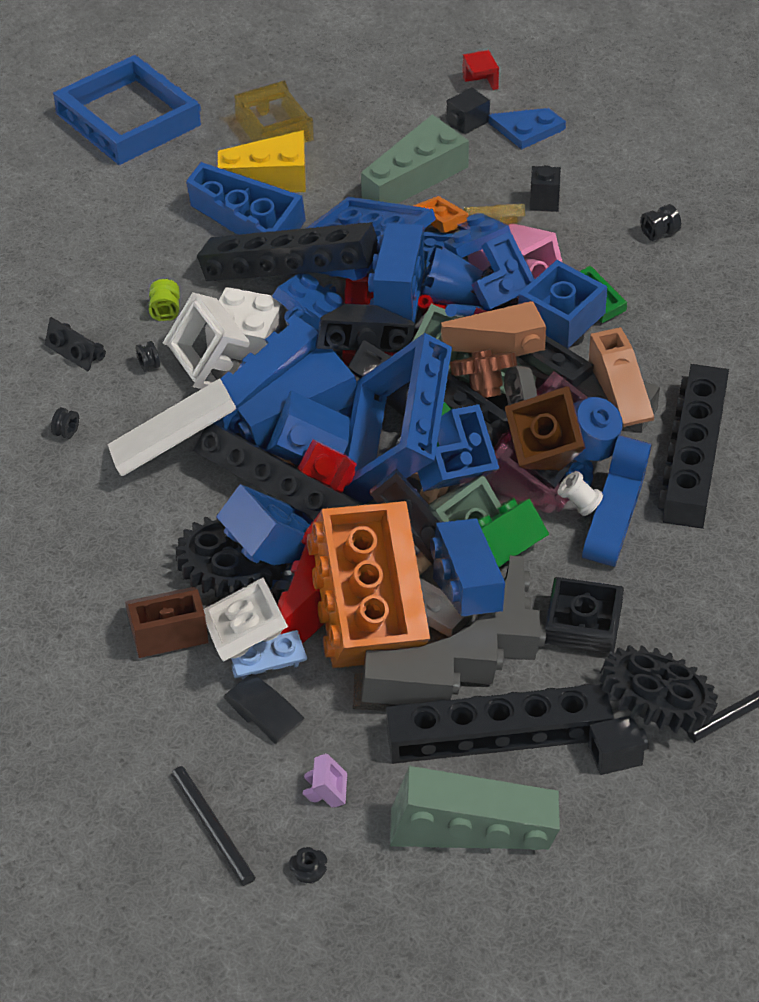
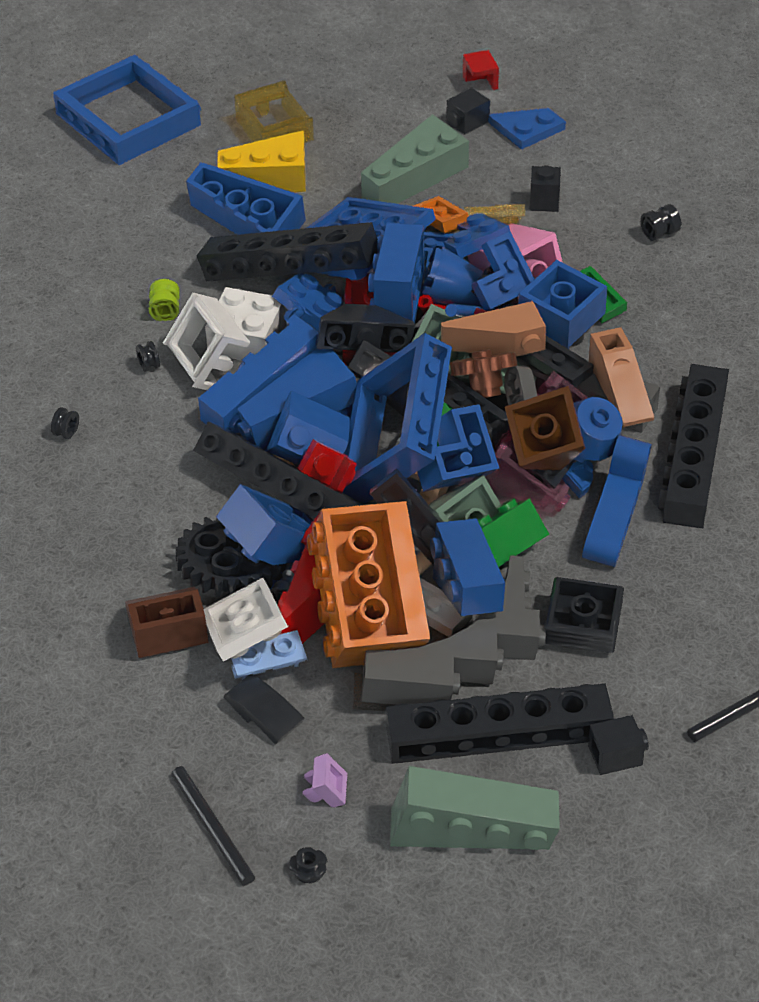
(72, 344): black hinge -> none
(171, 427): white tile -> none
(580, 493): white bush -> none
(658, 688): black gear -> none

